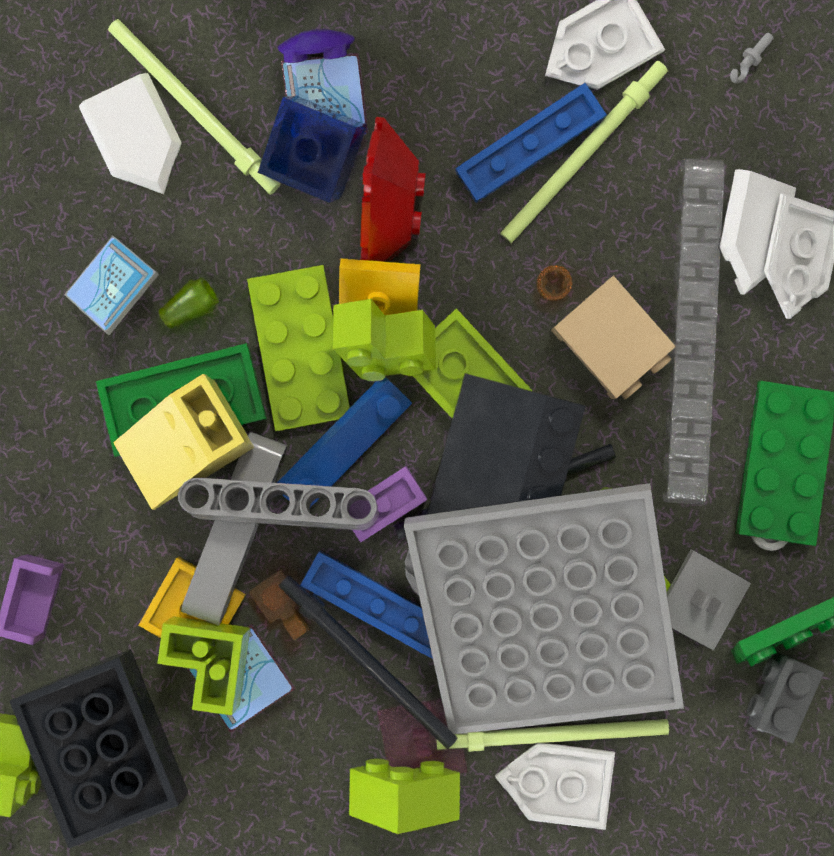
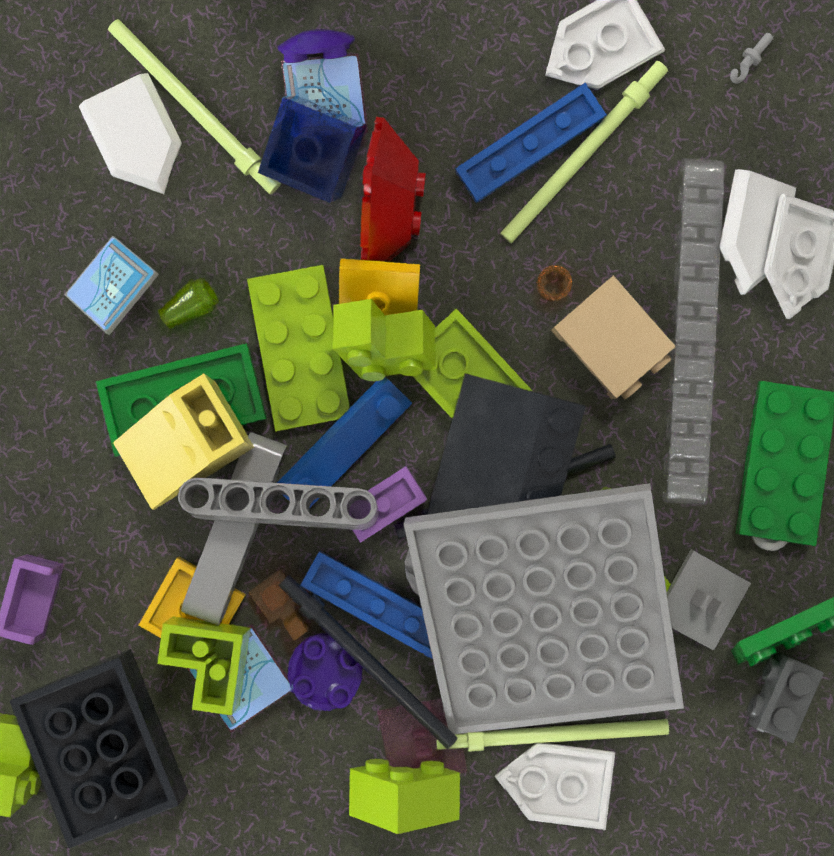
(323, 673): none -> dark purple dish

